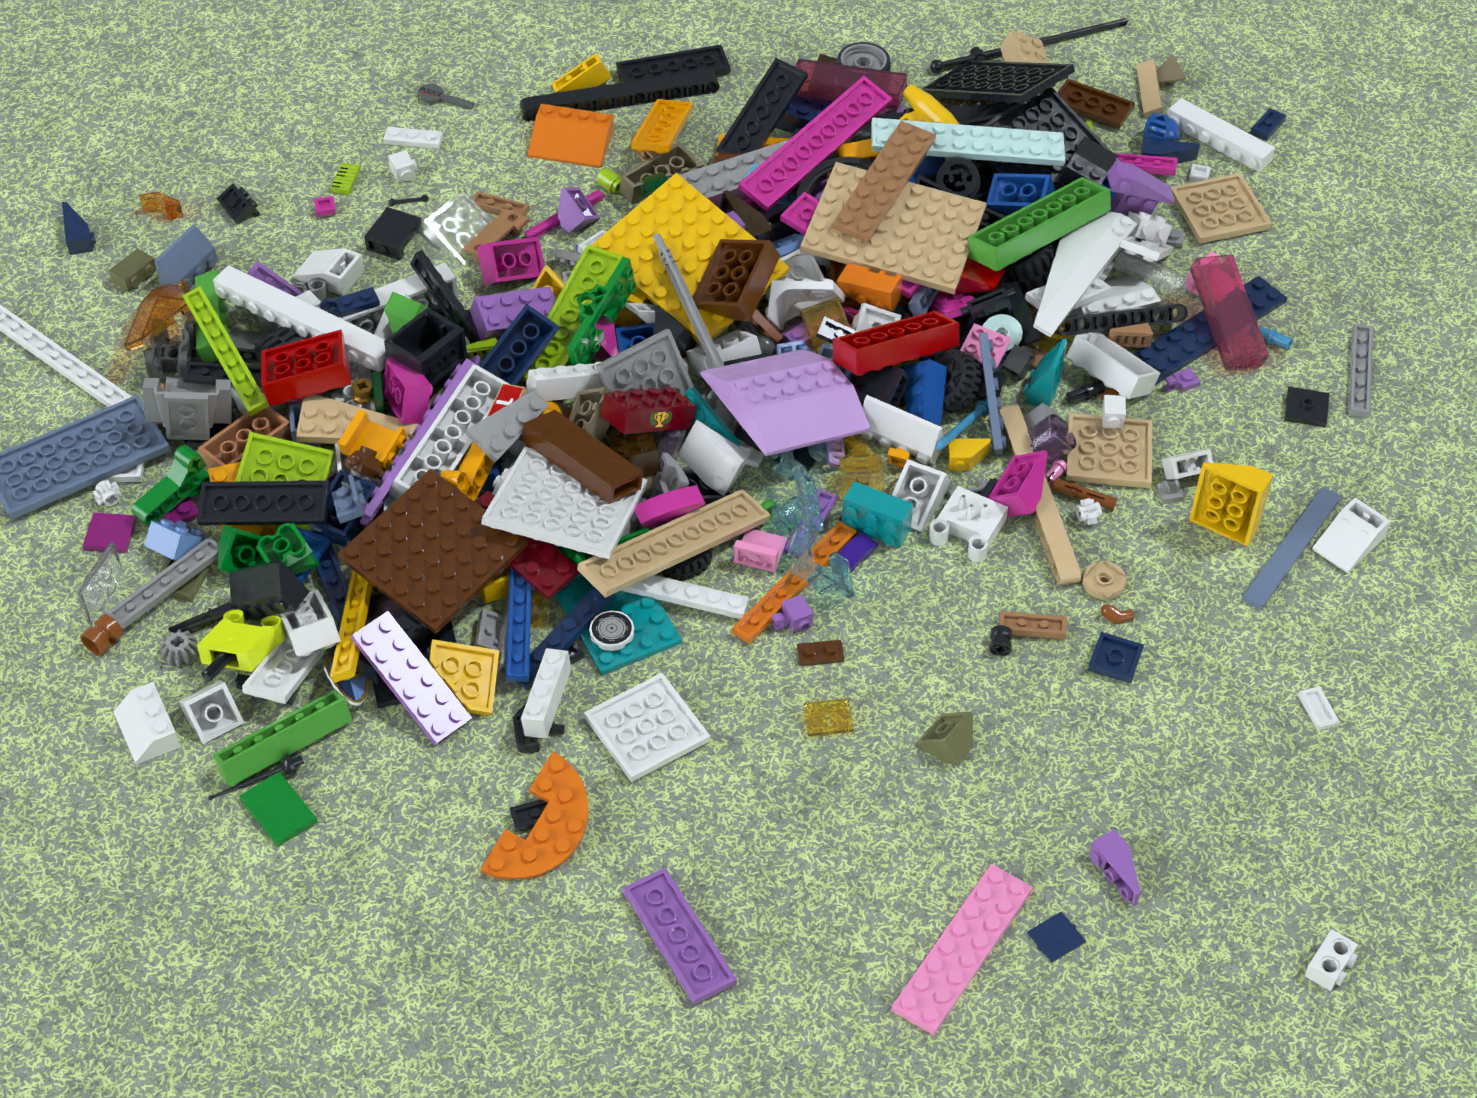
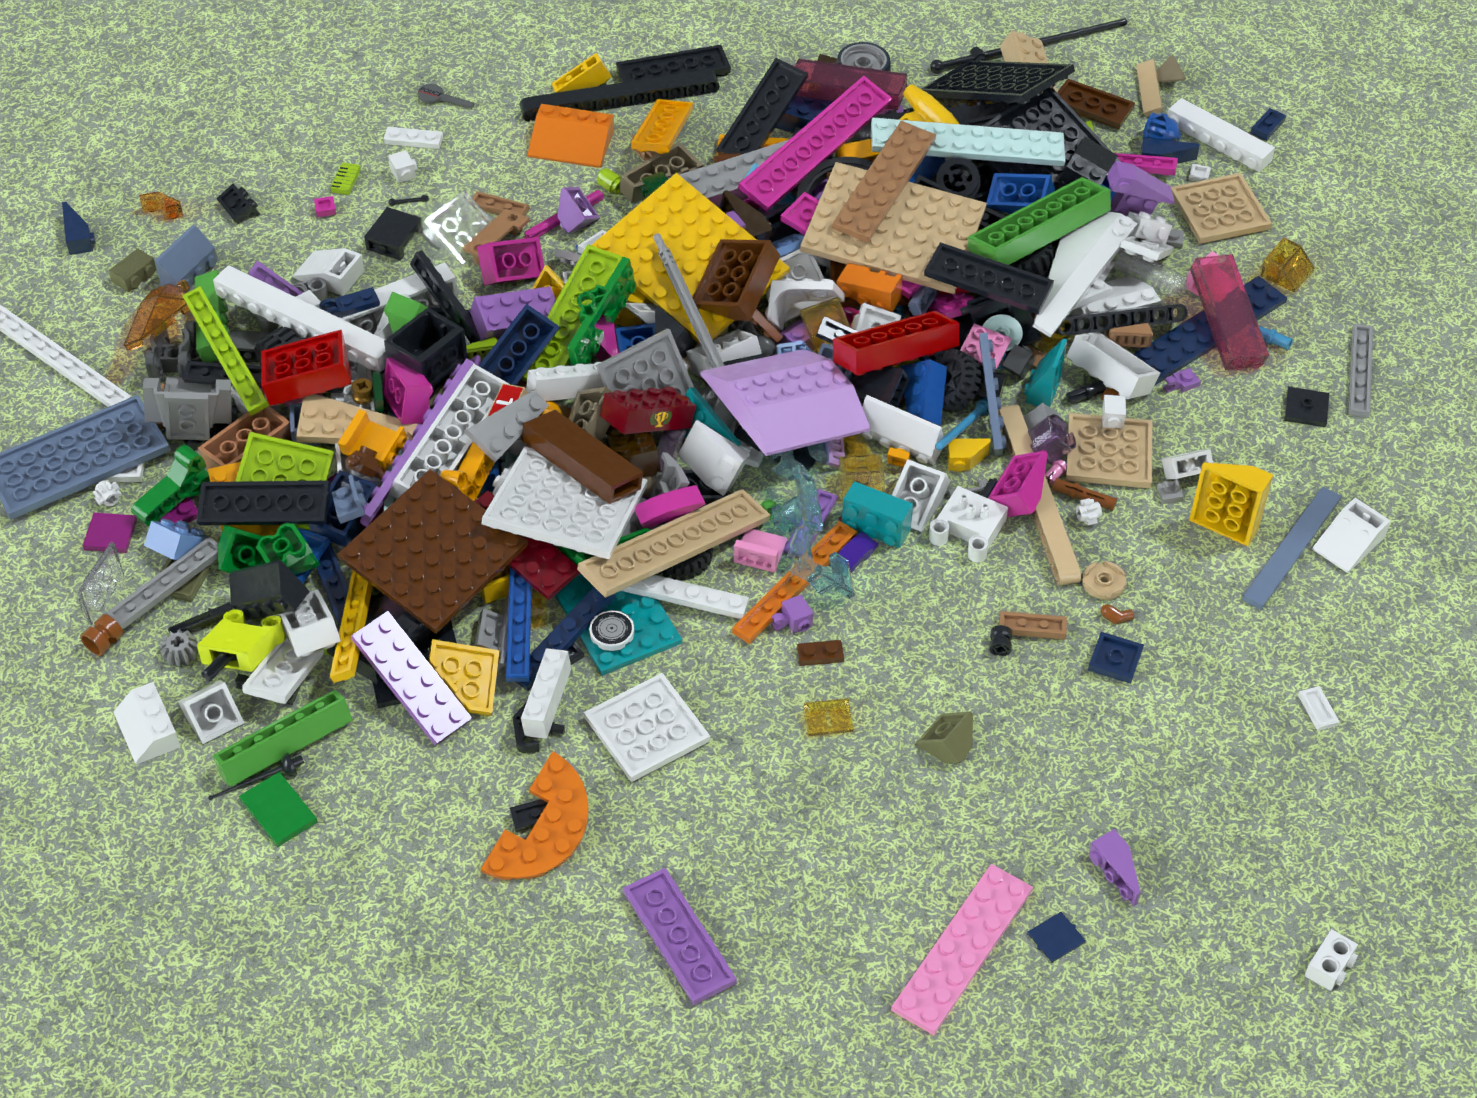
(353, 690): shield -> none
(989, 278): none -> black plate
(1287, 265): none -> clear yellow slope

